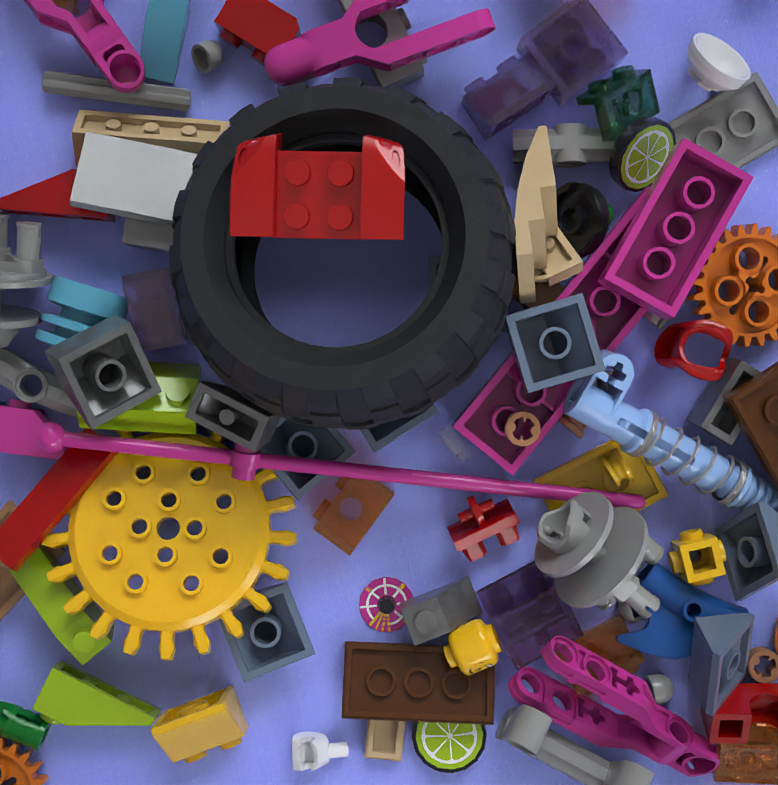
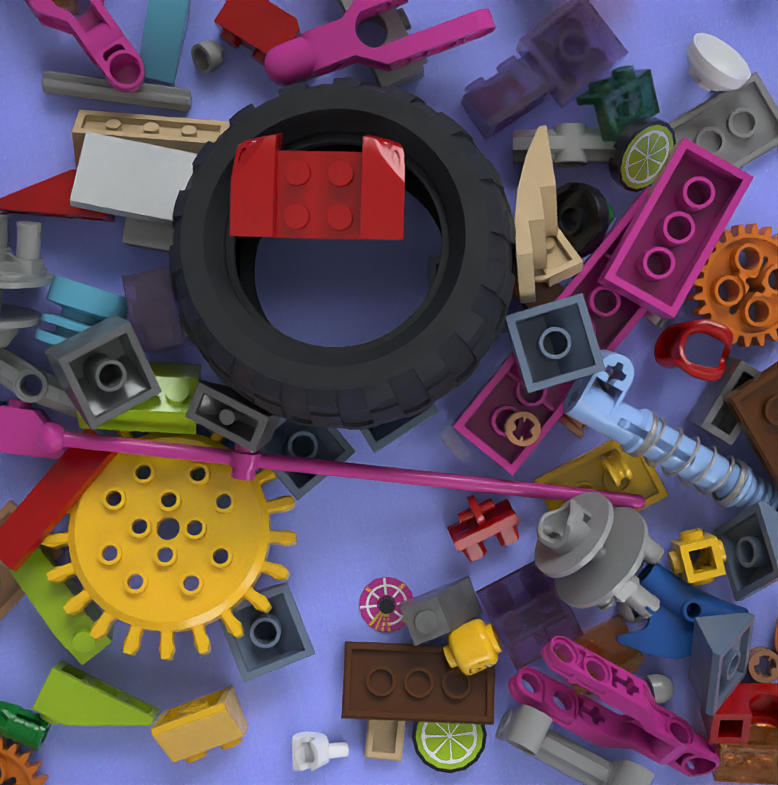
(349, 531): clear orange brick -> none

